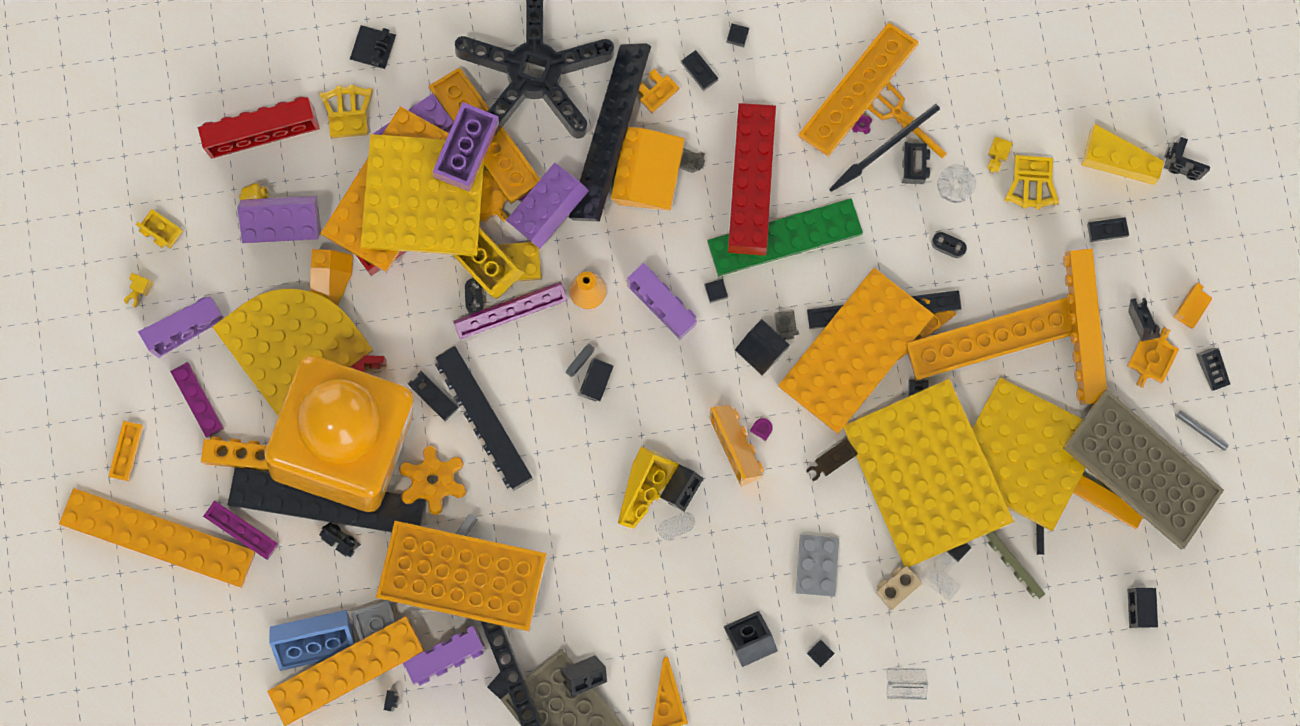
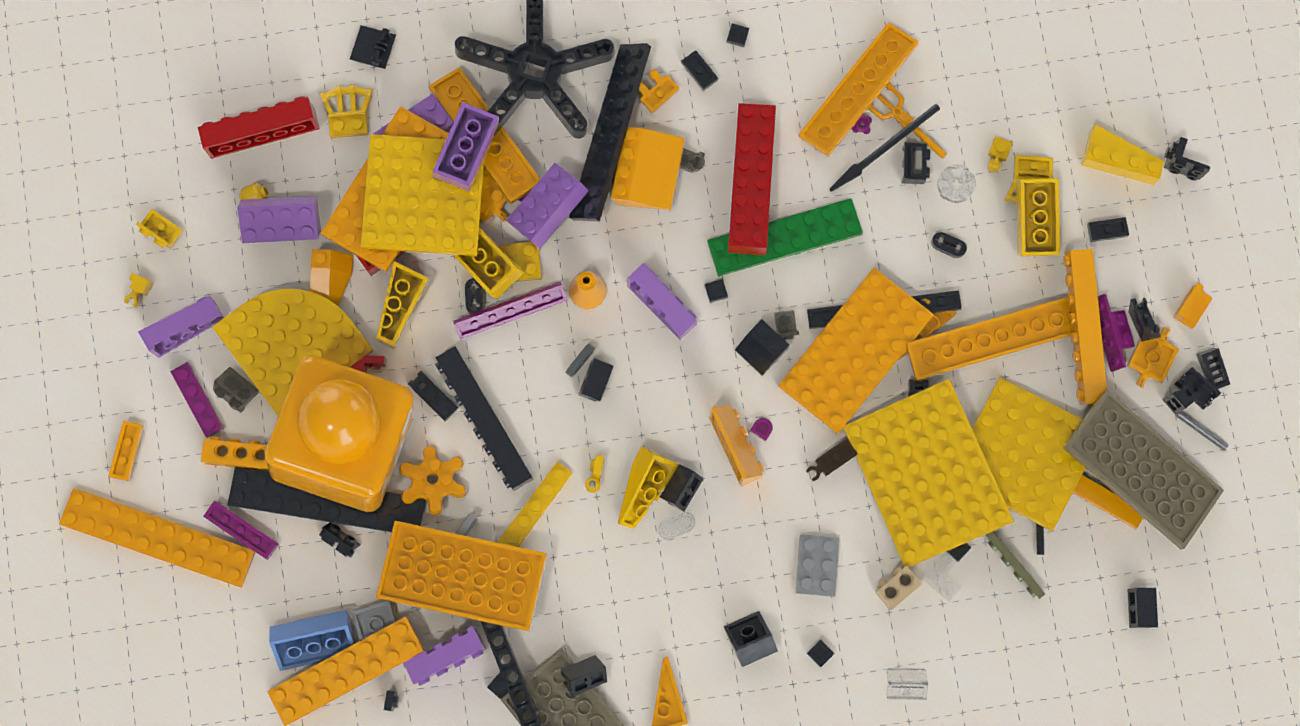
(234, 389): none -> clear smoke bracket
(401, 298): none -> yellow wedge
(536, 506): none -> yellow plate
(596, 466): none -> yellow plate
(1038, 217): none -> yellow brick
(1115, 334): none -> magenta bracket
(1179, 400): none -> black hinge
(1200, 384): none -> black hinge

